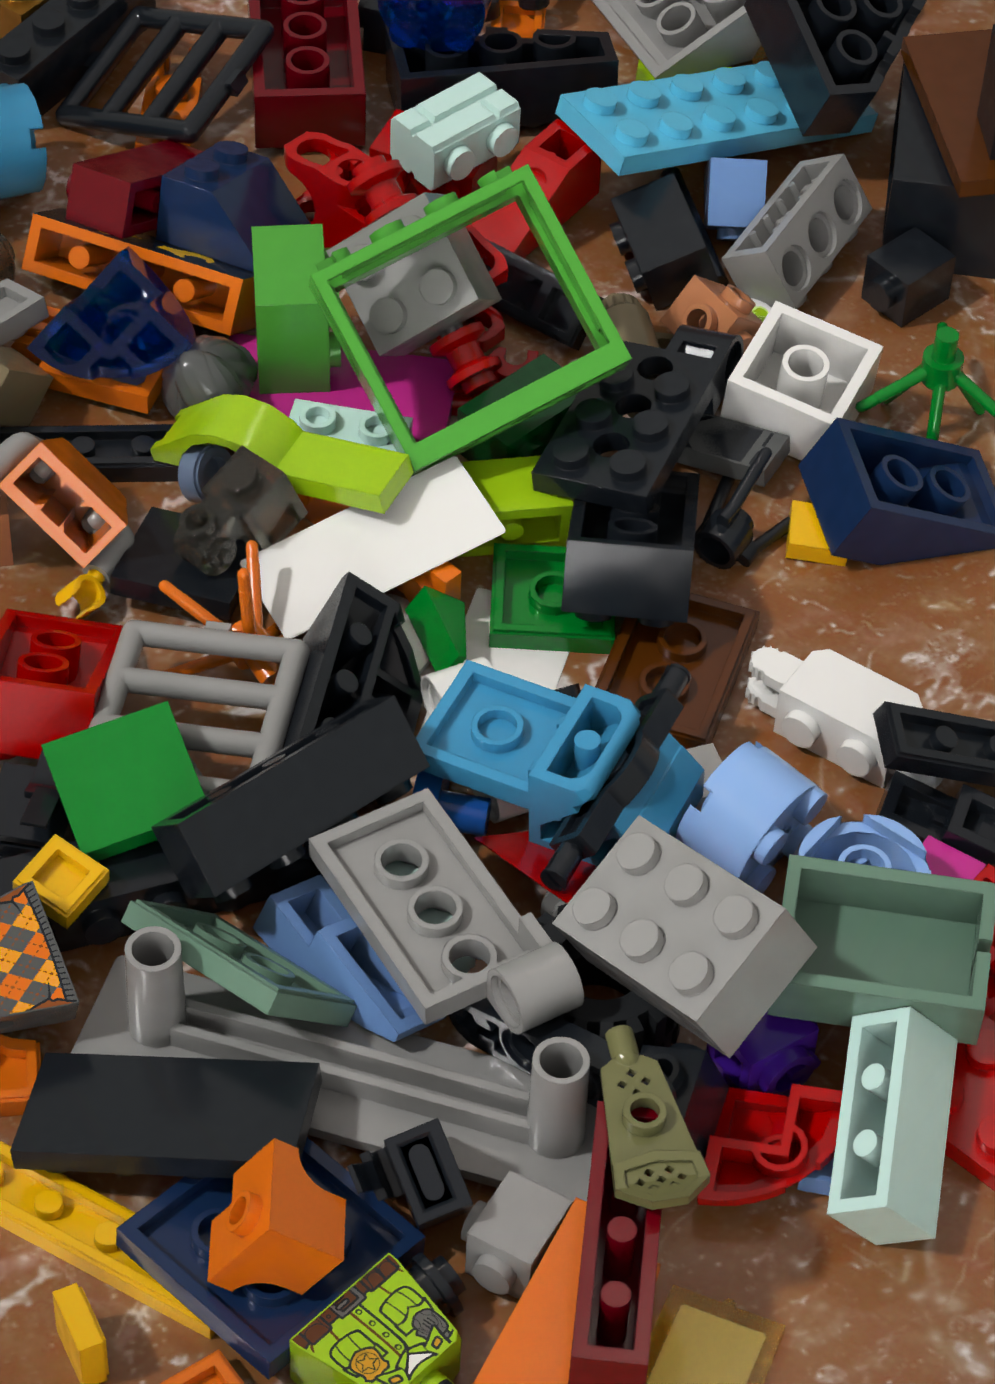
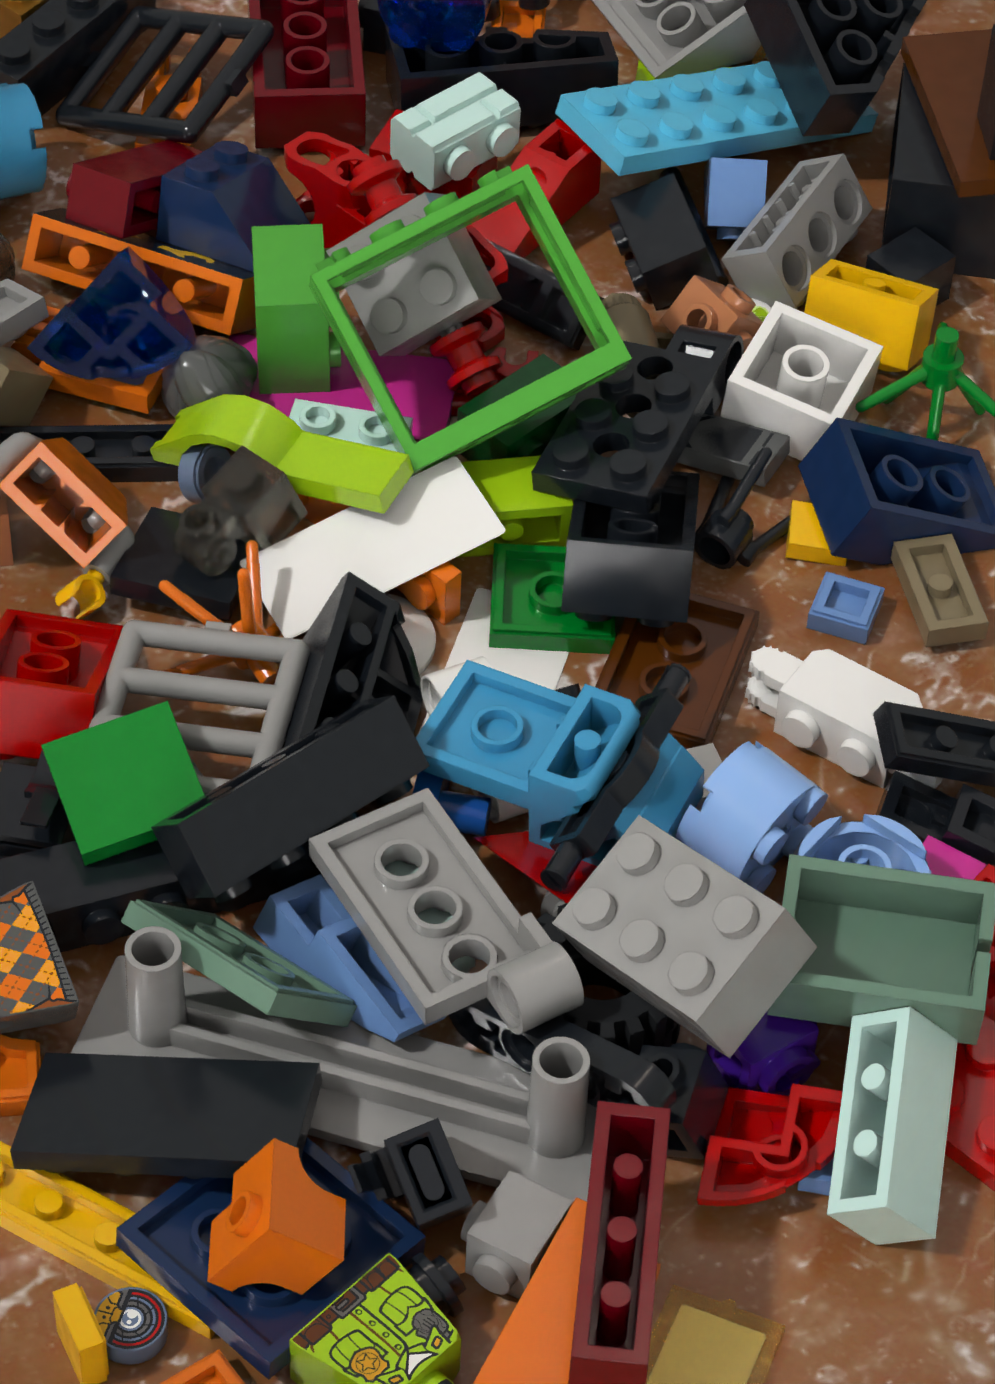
(64, 880): yellow tile -> none
(132, 1324): none -> tile
(439, 626): green piece -> none
(647, 1147): olive piece -> none
(845, 608): none -> medium blue tile
(876, 308): none -> yellow brick
(939, 590): none -> dark tan plate

